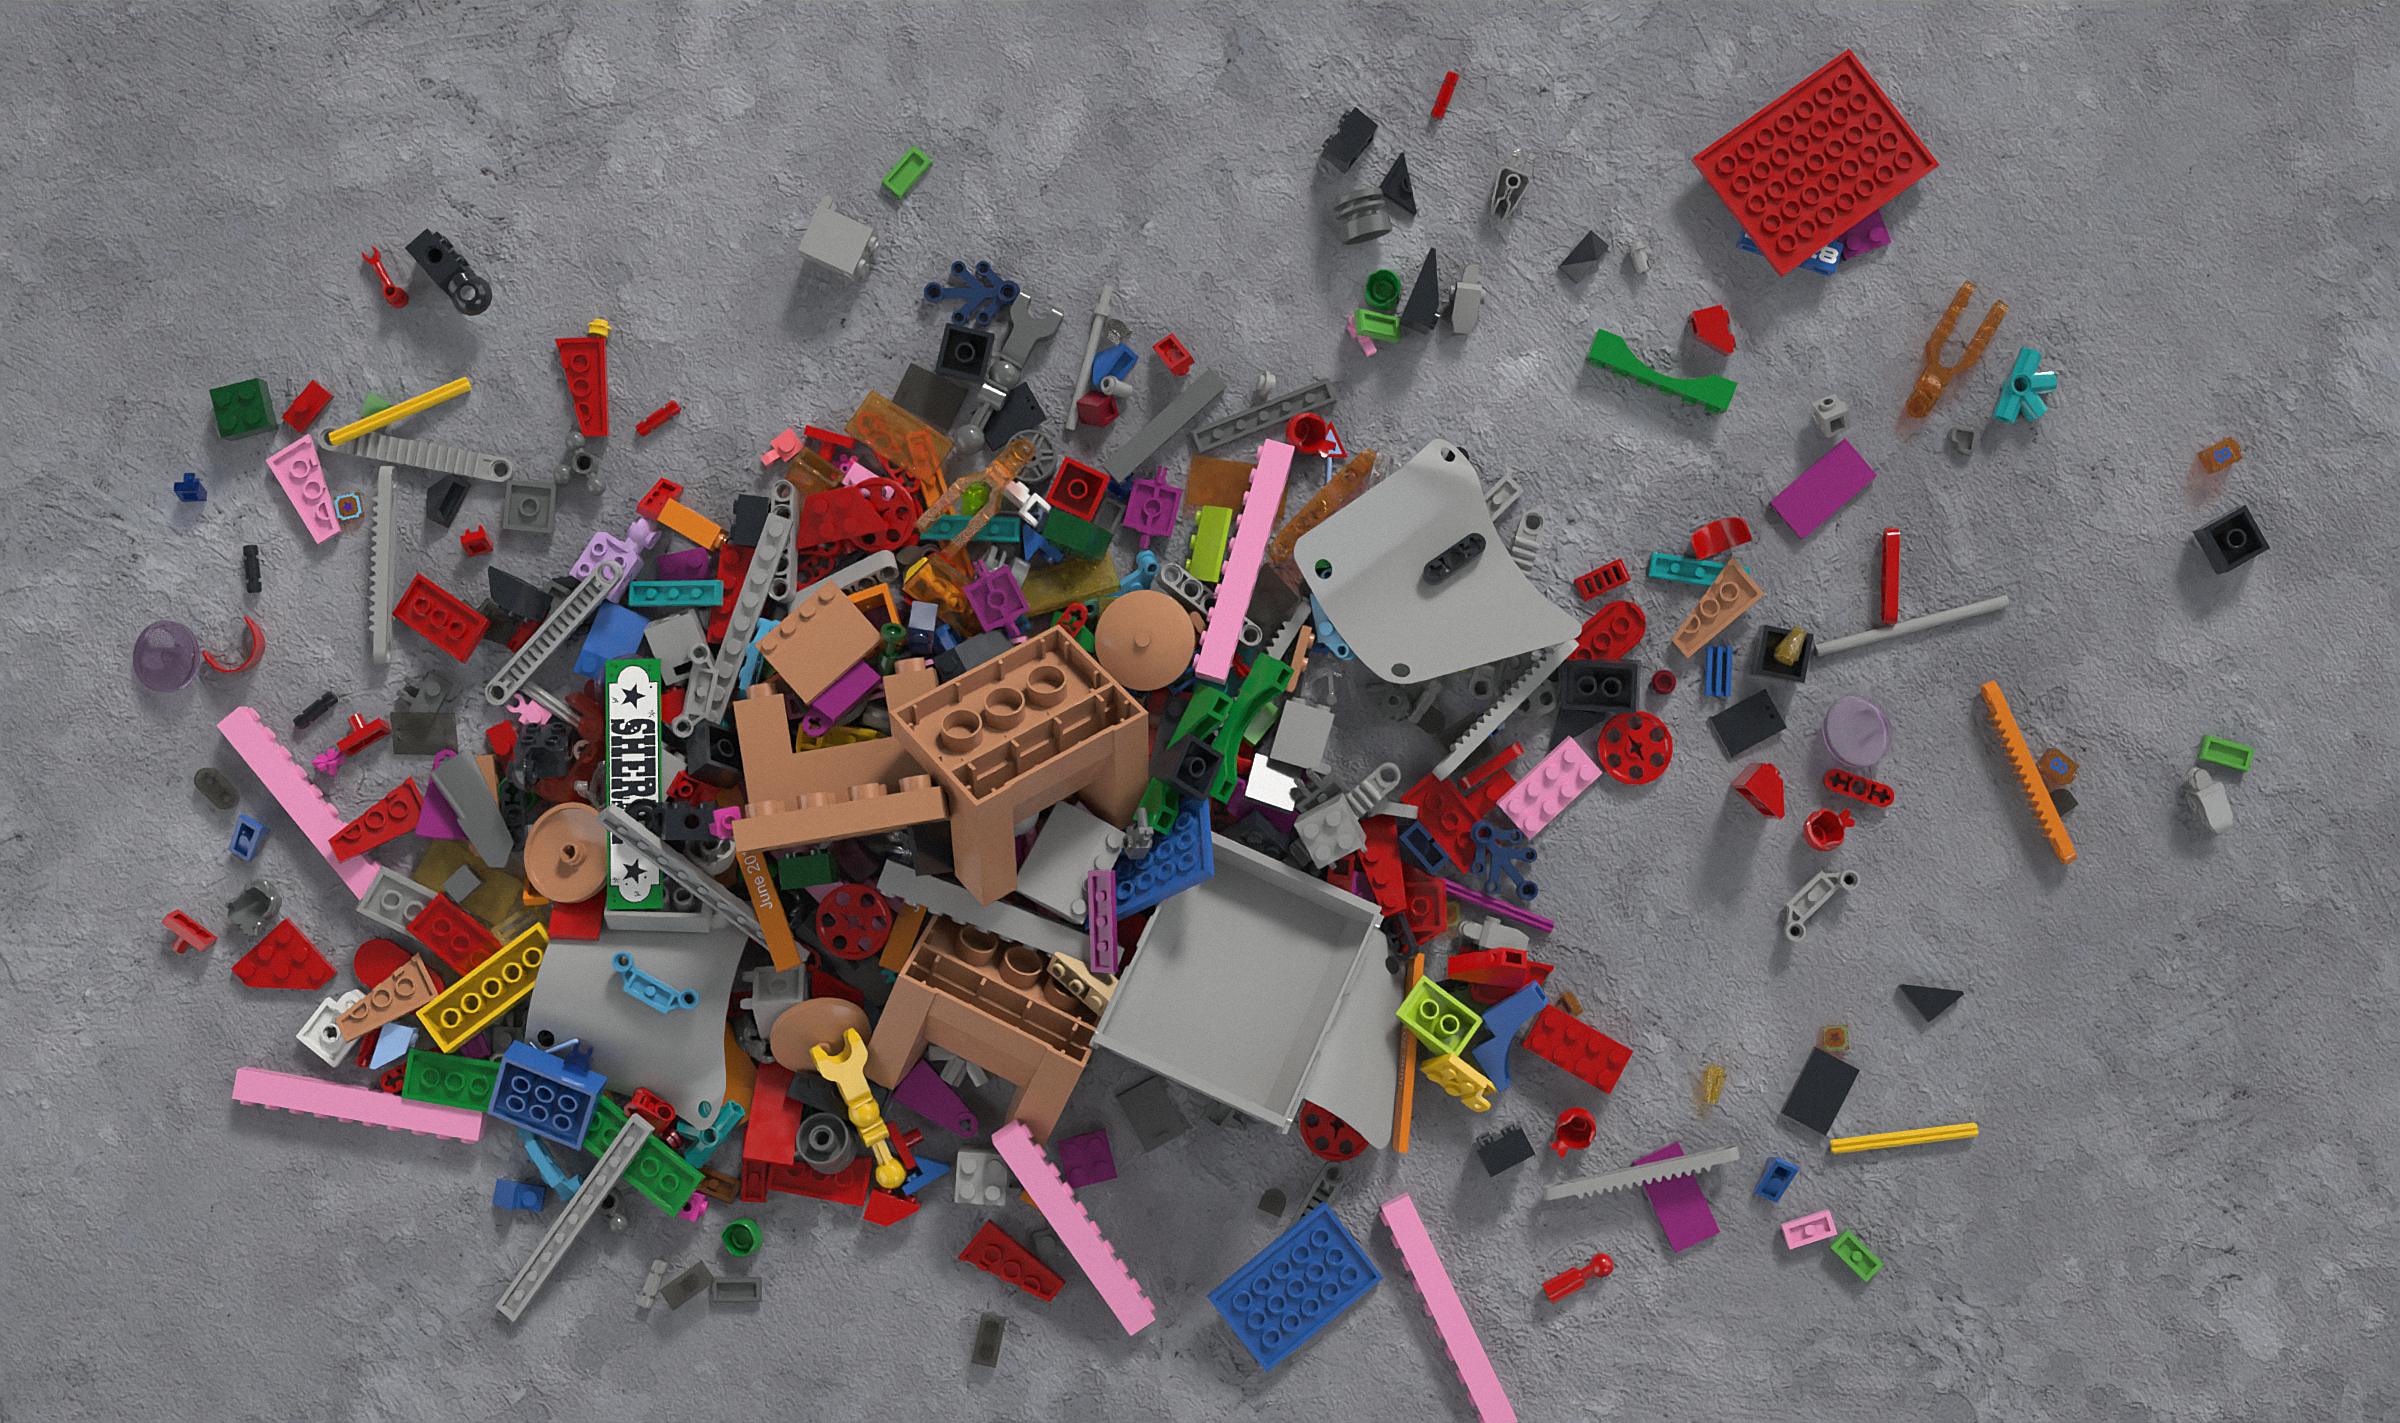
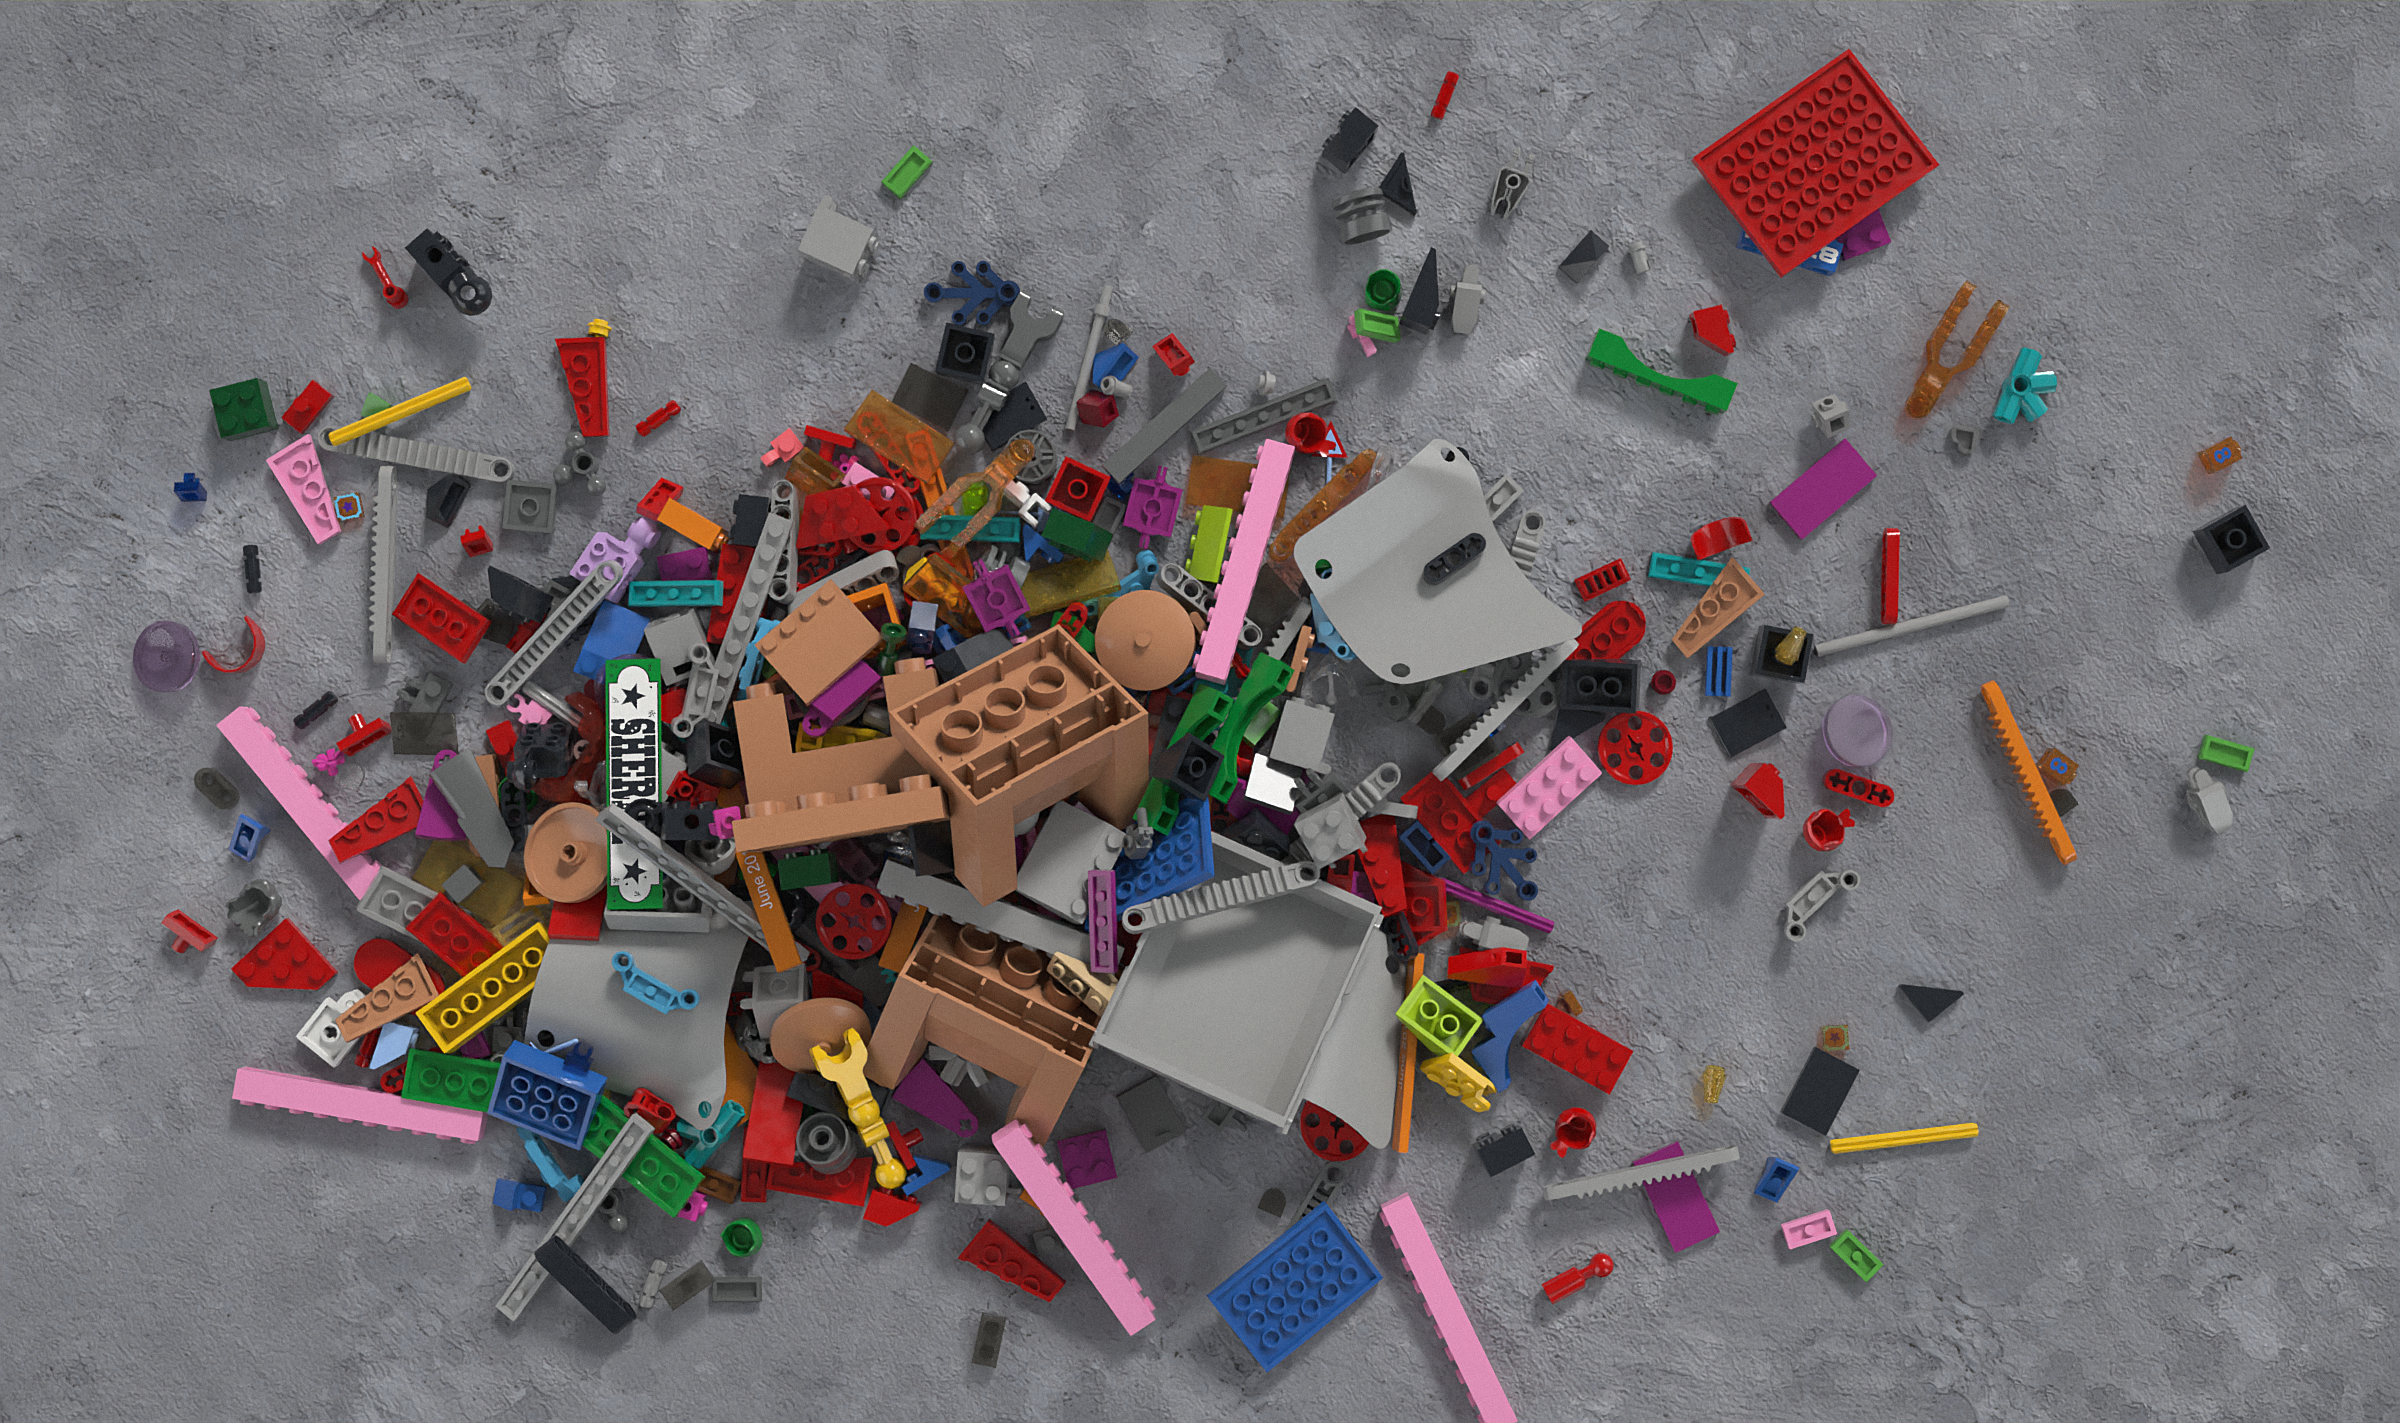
(585, 1284): none -> black beam
(1220, 897): none -> light grey gear

